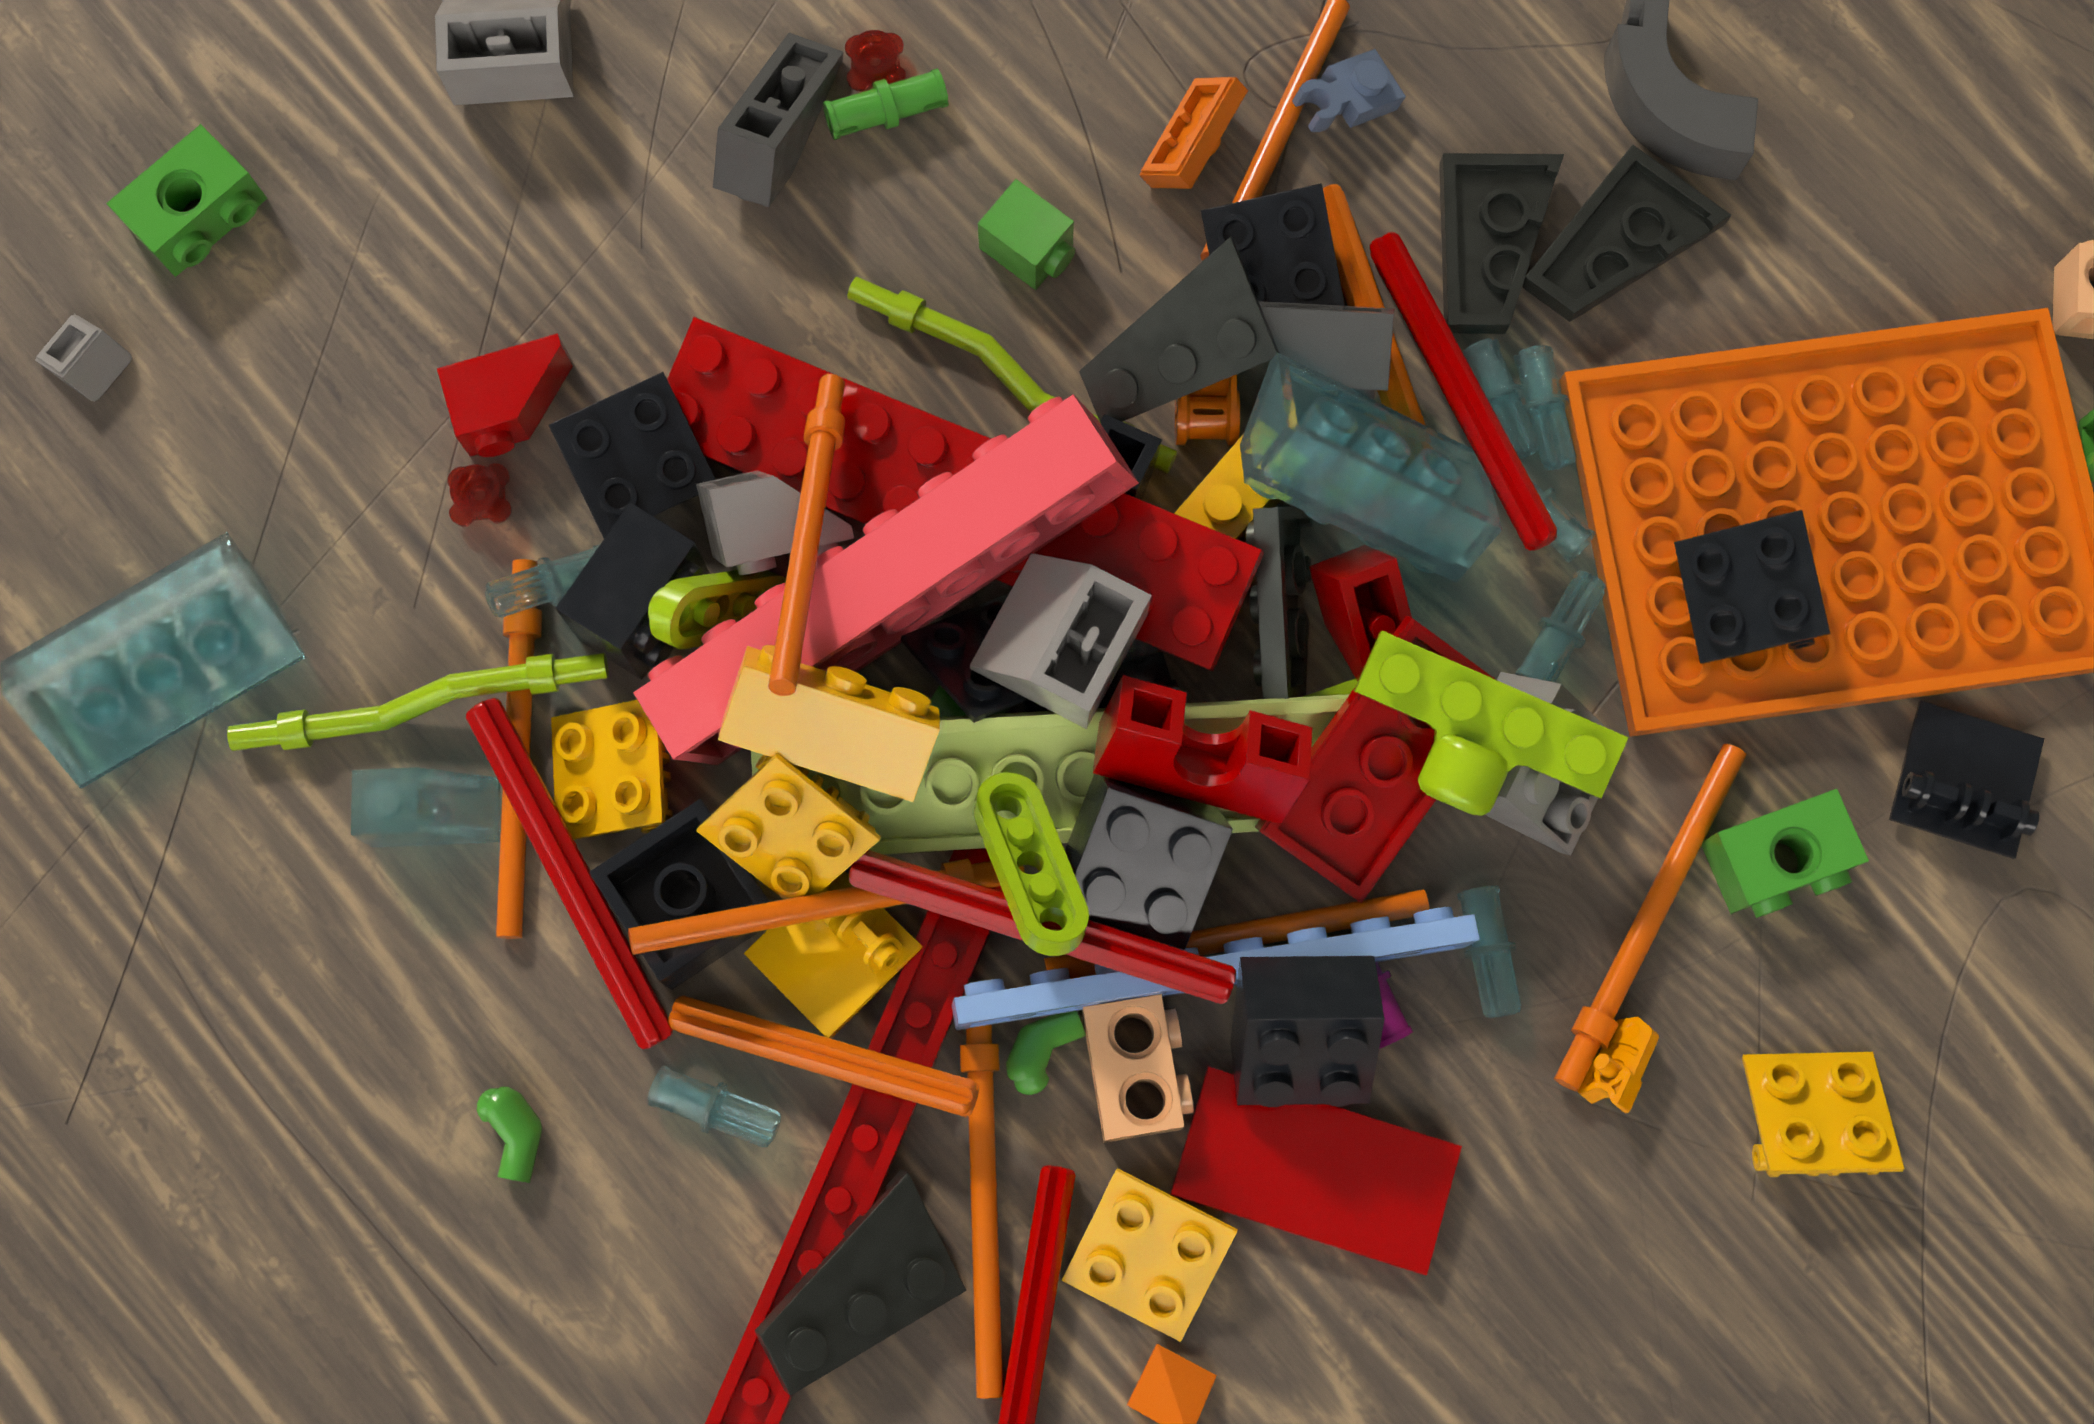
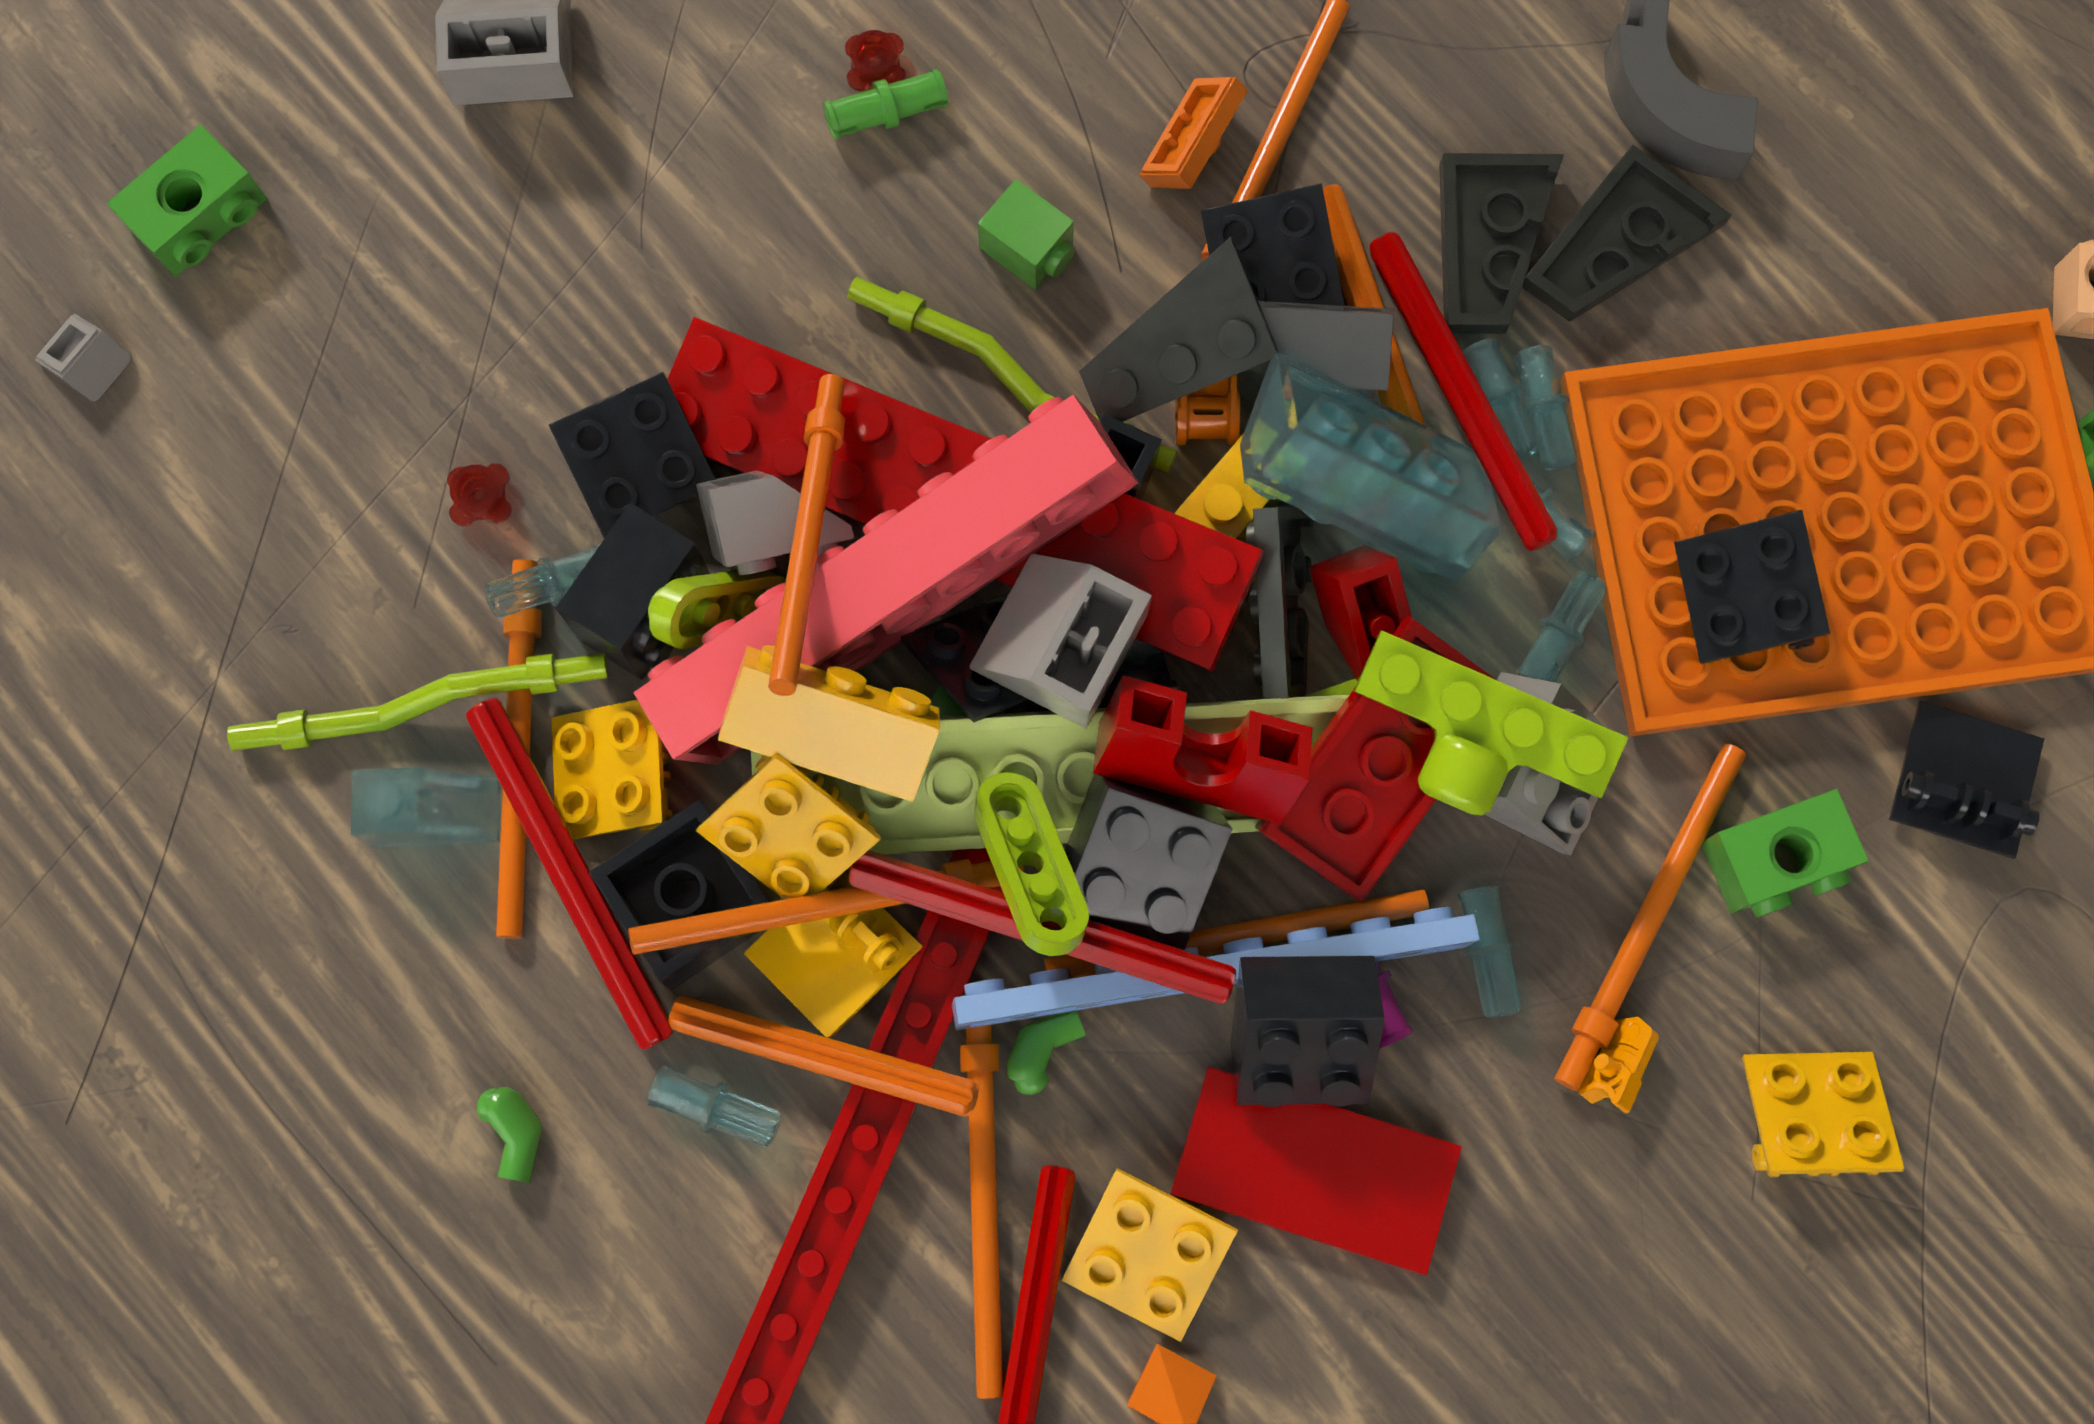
(150, 661): clear light blue slope -> none
(503, 393): red slope -> none
(774, 119): dark grey slope -> none
(864, 1291): pearl dark grey wing -> none
(1118, 1070): light nougat brick -> none
(1355, 87): sand blue plate -> none

